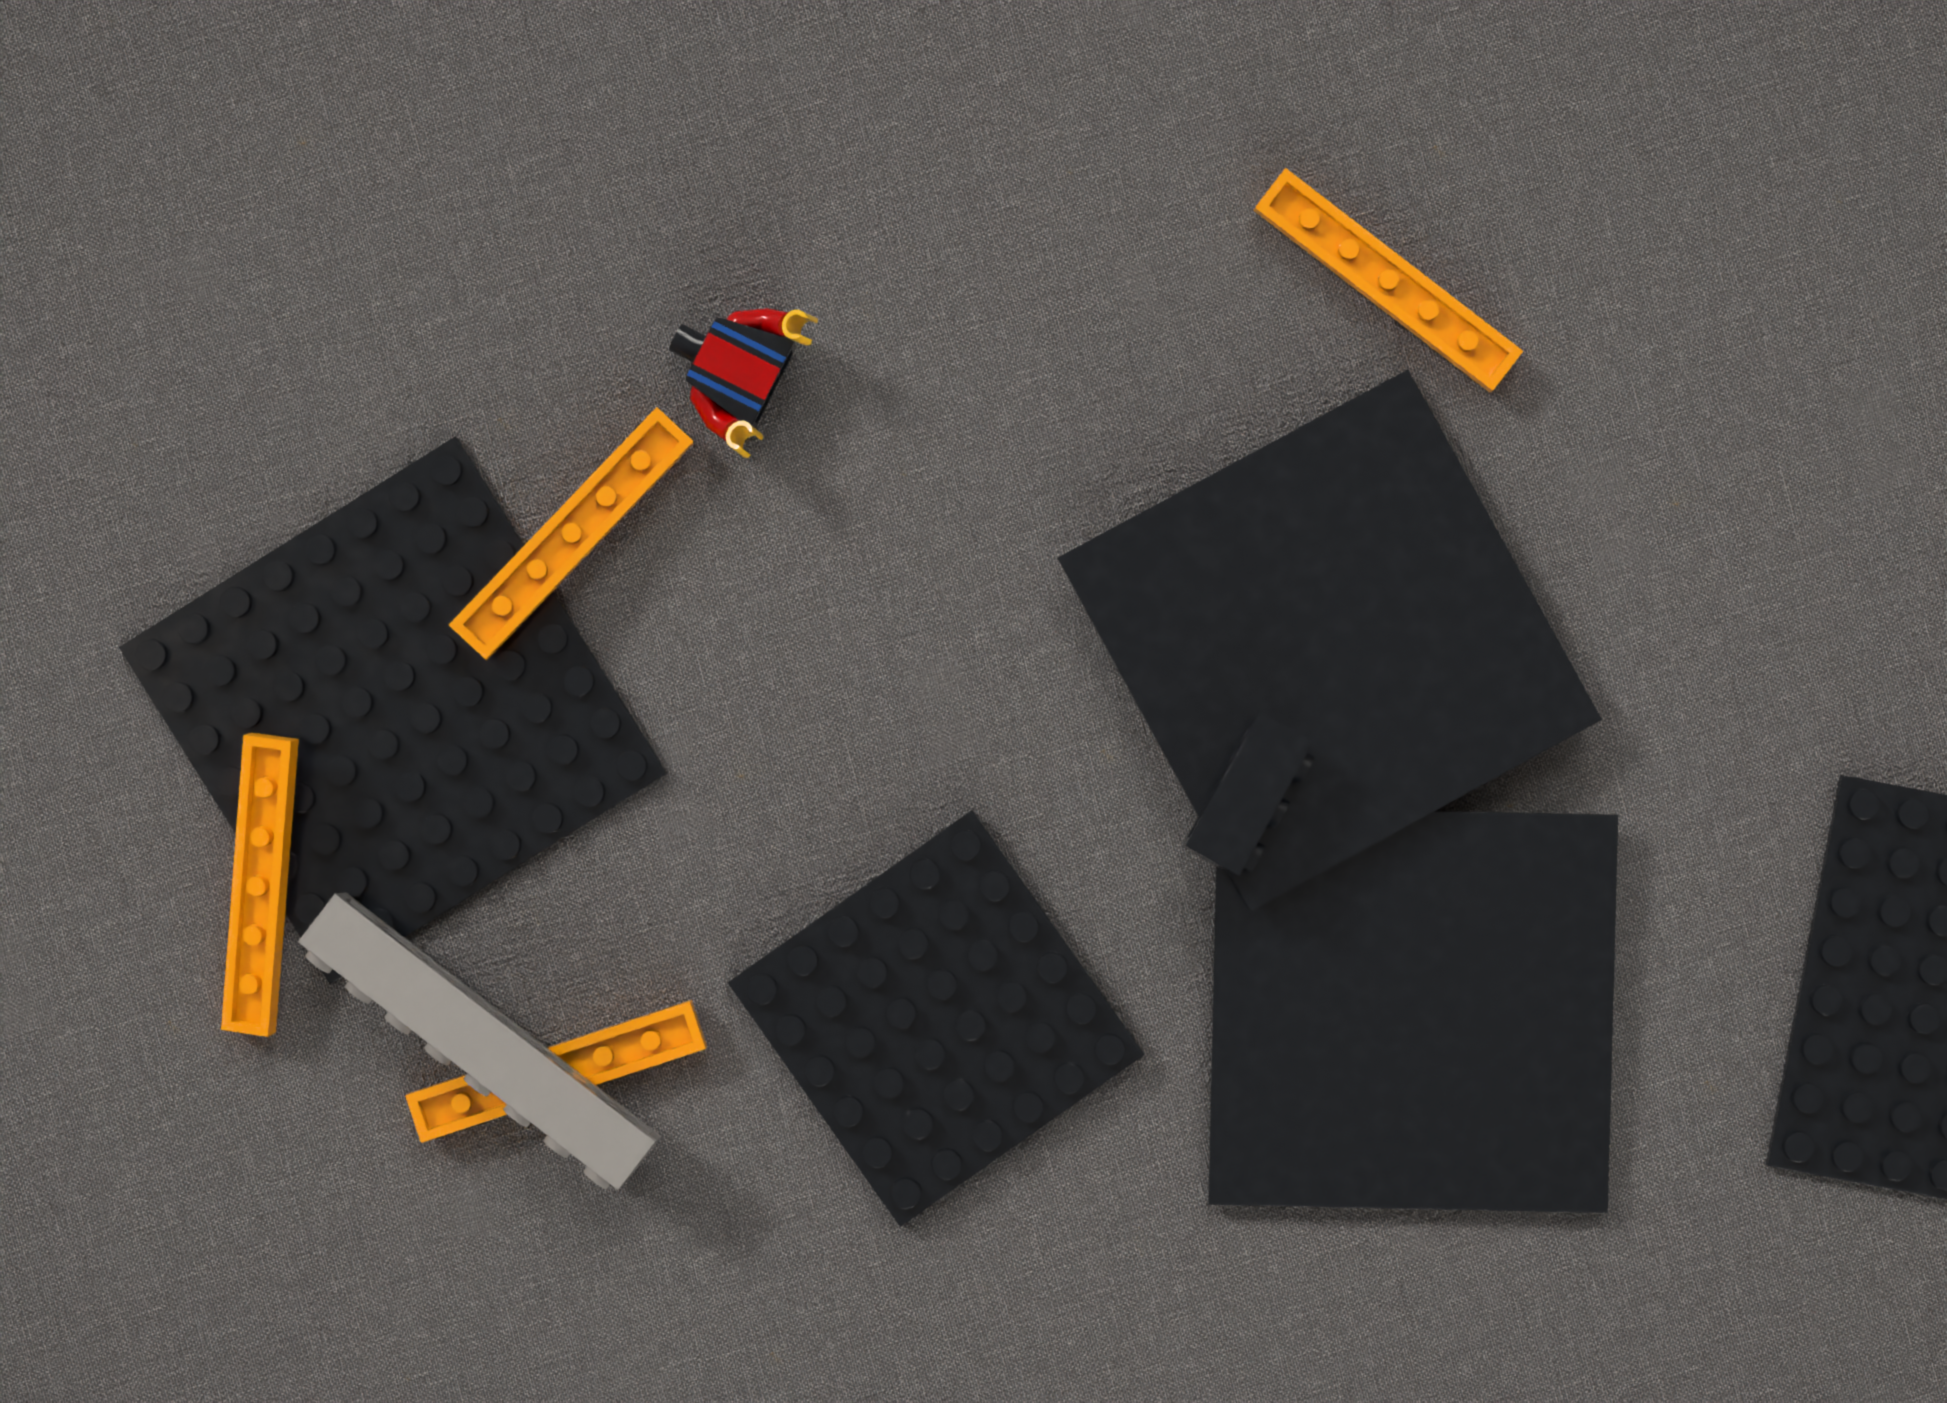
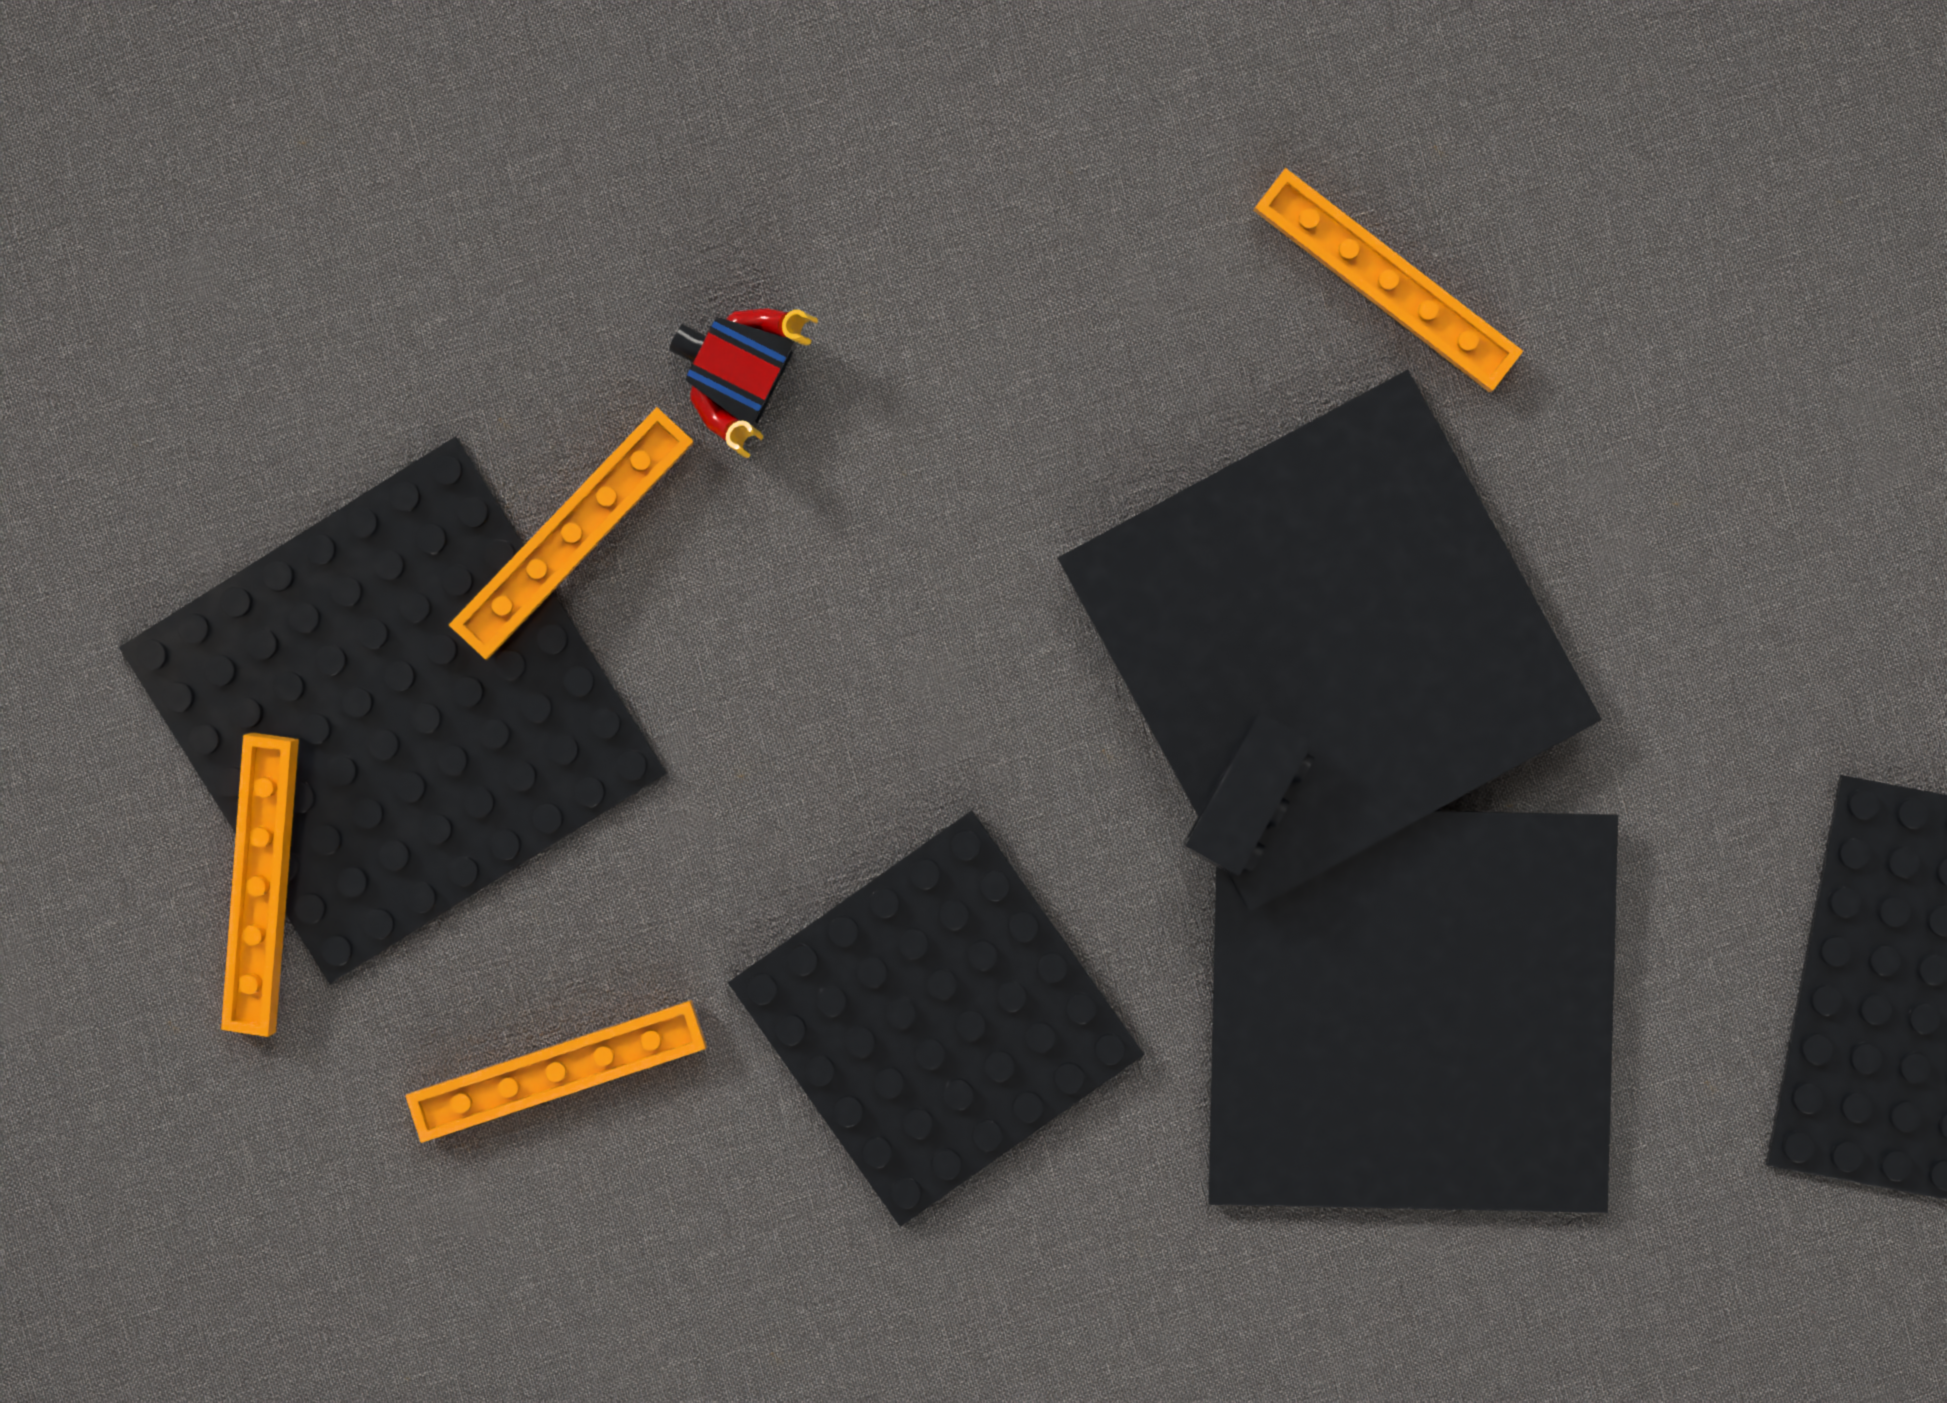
(478, 1040): light grey brick -> none

